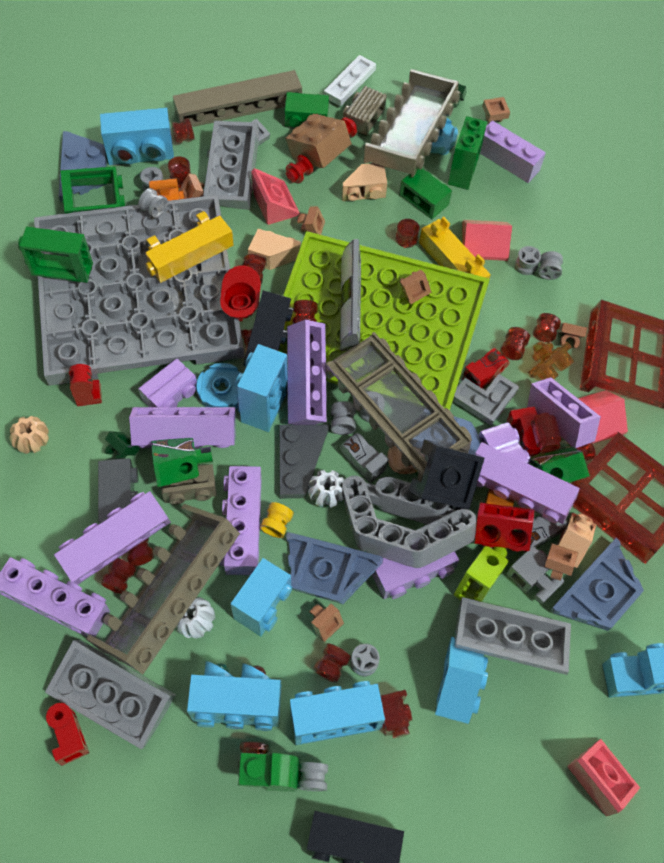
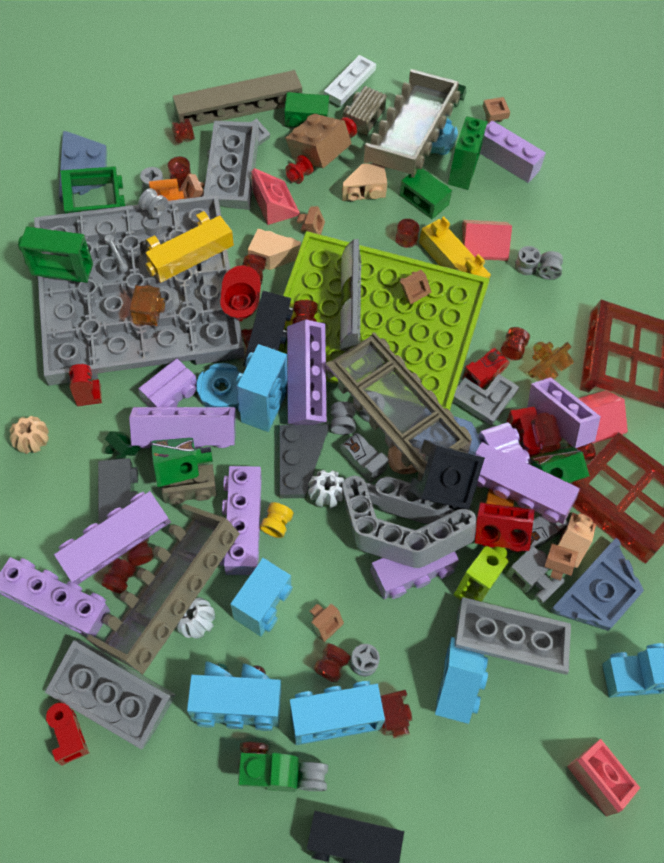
(109, 239): none -> light grey hinge
(137, 136): medium azure piece -> none
(147, 305): none -> clear orange brick
(328, 568): sand blue wing -> none
(547, 327): clear red wheel -> none
(572, 331): nougat tile -> none

